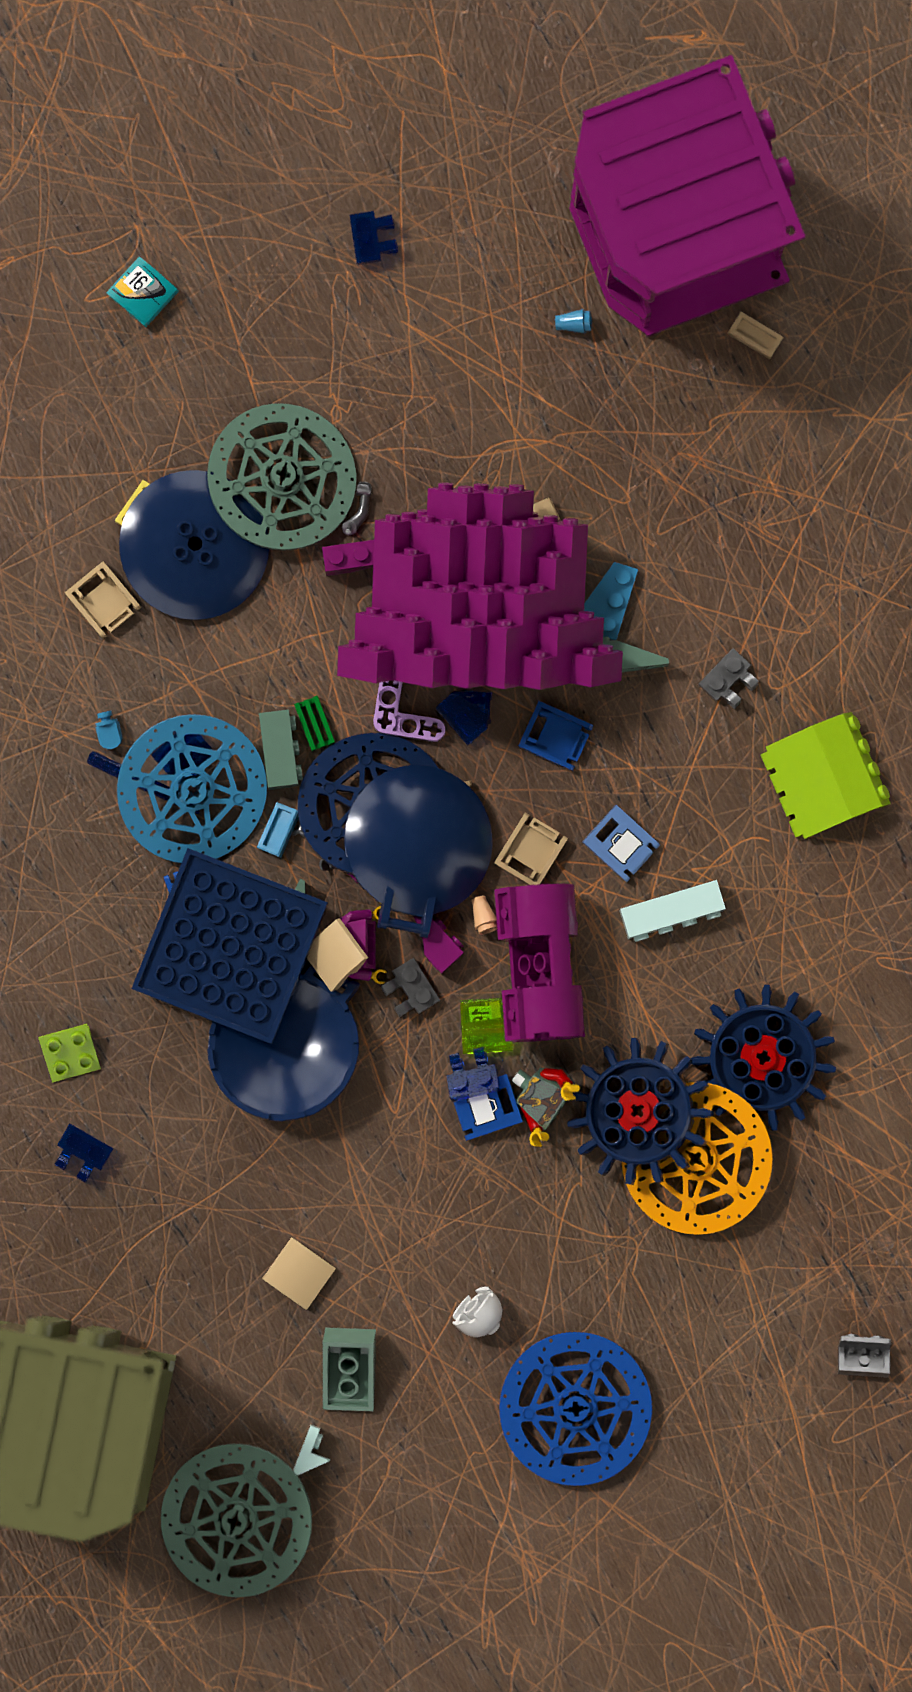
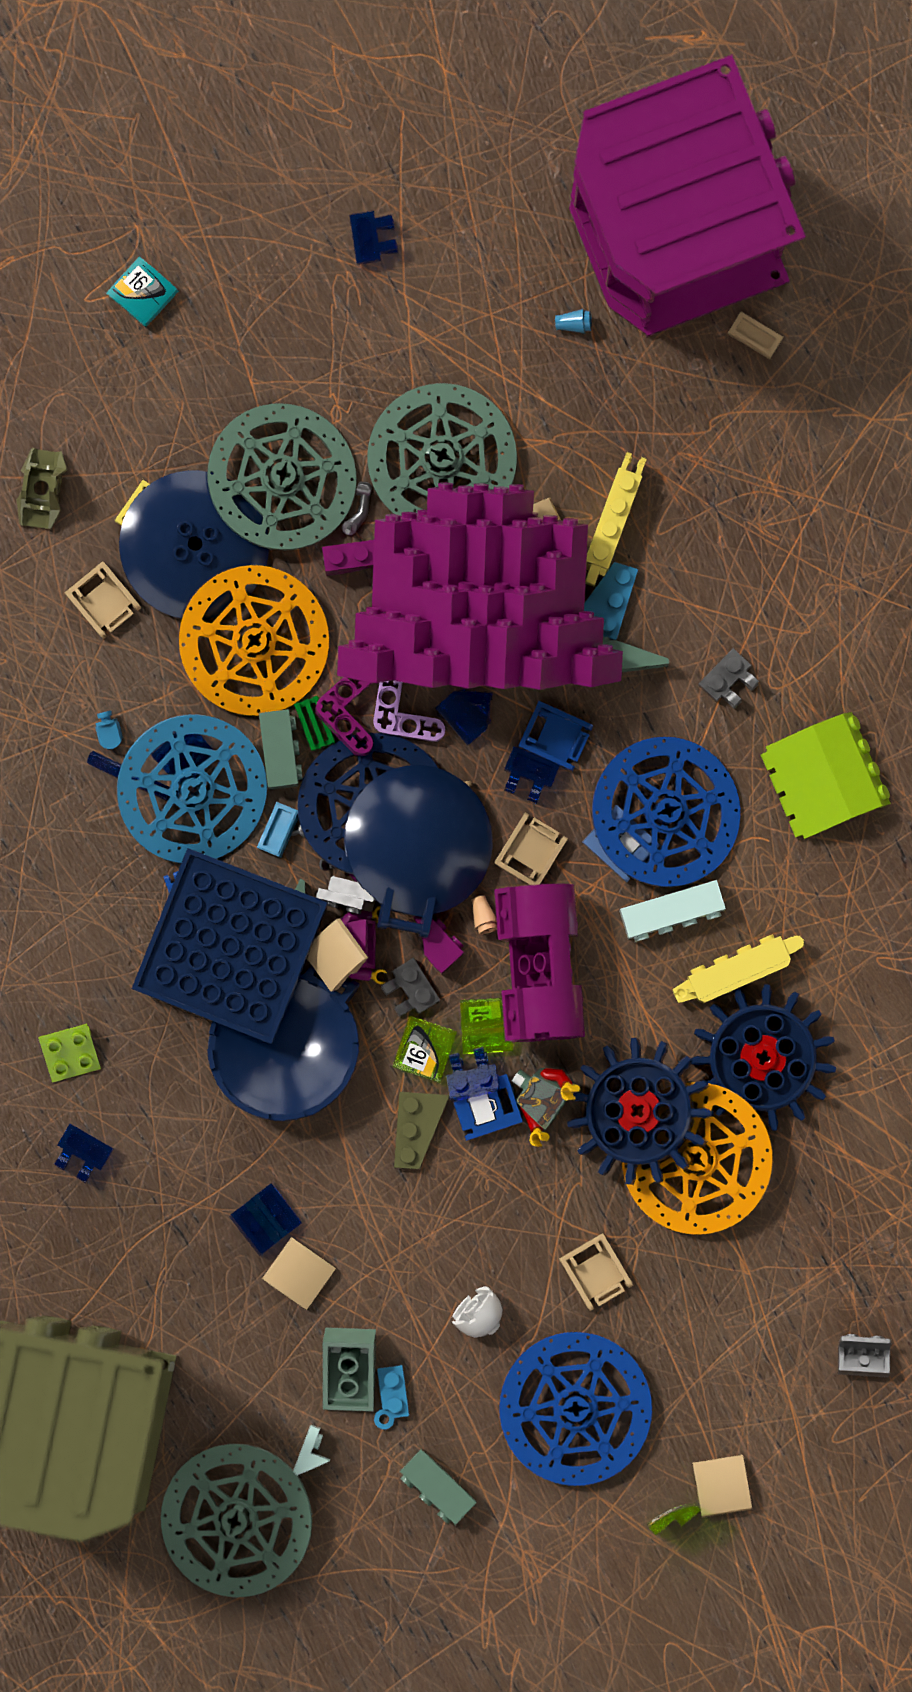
(44, 509): none -> olive piece
(243, 578): none -> light orange piece
(265, 1219): none -> clear blue slope
(338, 705): none -> magenta beam
(346, 893): none -> bracket
(392, 1395): none -> dark azure hinge
(415, 400): none -> sand green piece
(416, 1126): none -> olive wing
(424, 1049): none -> slope
(437, 1487): none -> sand green brick
(532, 768): none -> clear blue plate
(597, 1276): none -> tan container
(613, 519): none -> light yellow hinge
(675, 766): none -> blue piece
(681, 1513): none -> clear neon green slope
(722, 1486): none -> tan slope
(739, 970): none -> light yellow hinge

